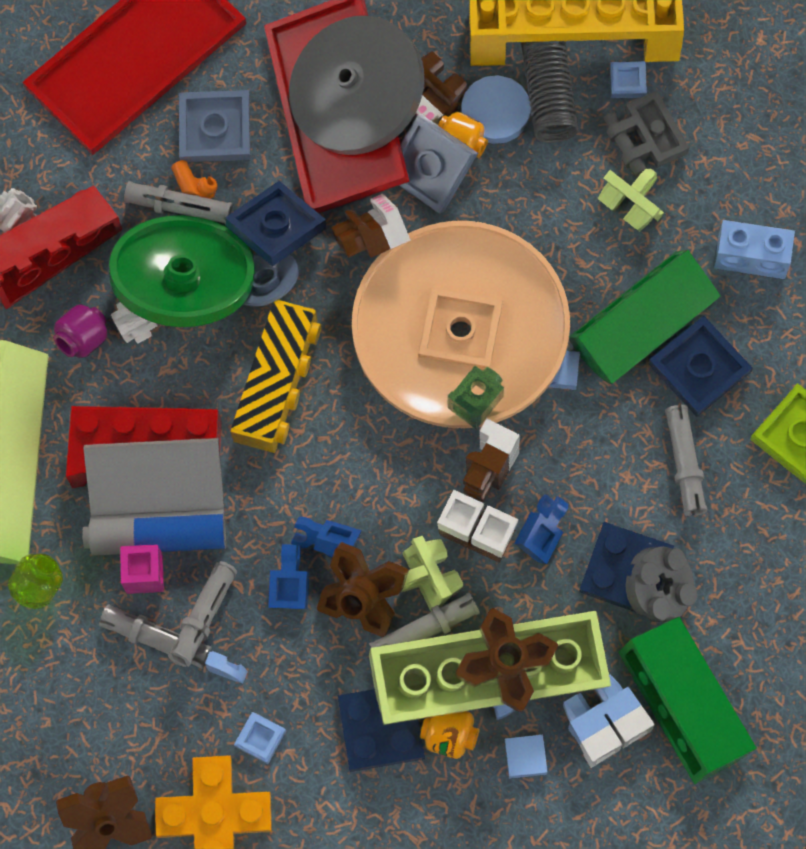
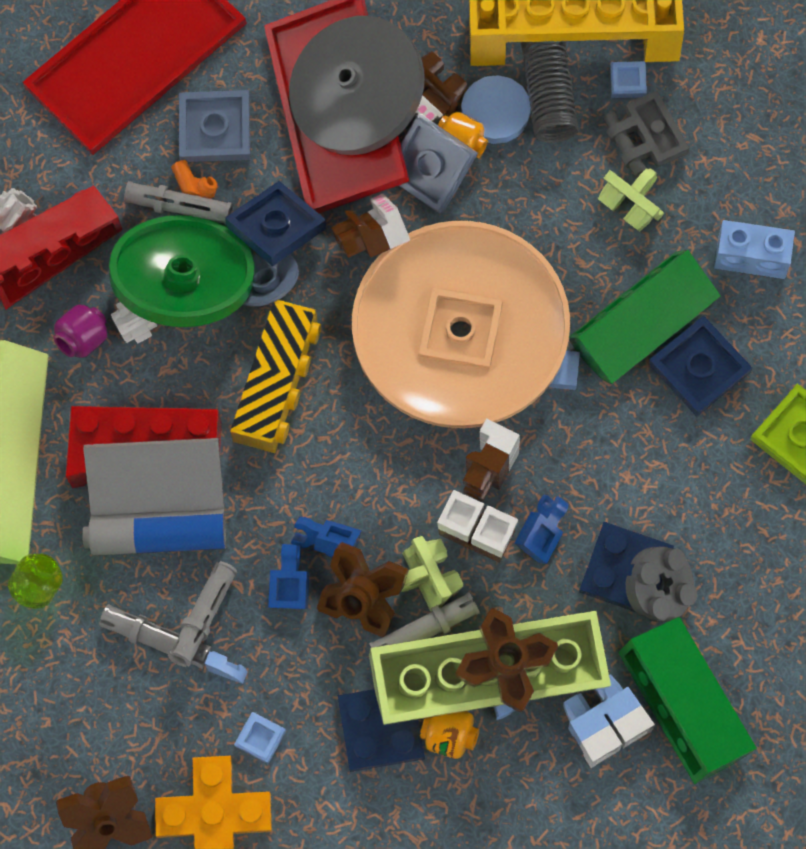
(142, 569): dark pink brick -> none
(475, 407): clear green brick -> none
(525, 756): light blue tile -> none
(688, 473): light grey pin -> none

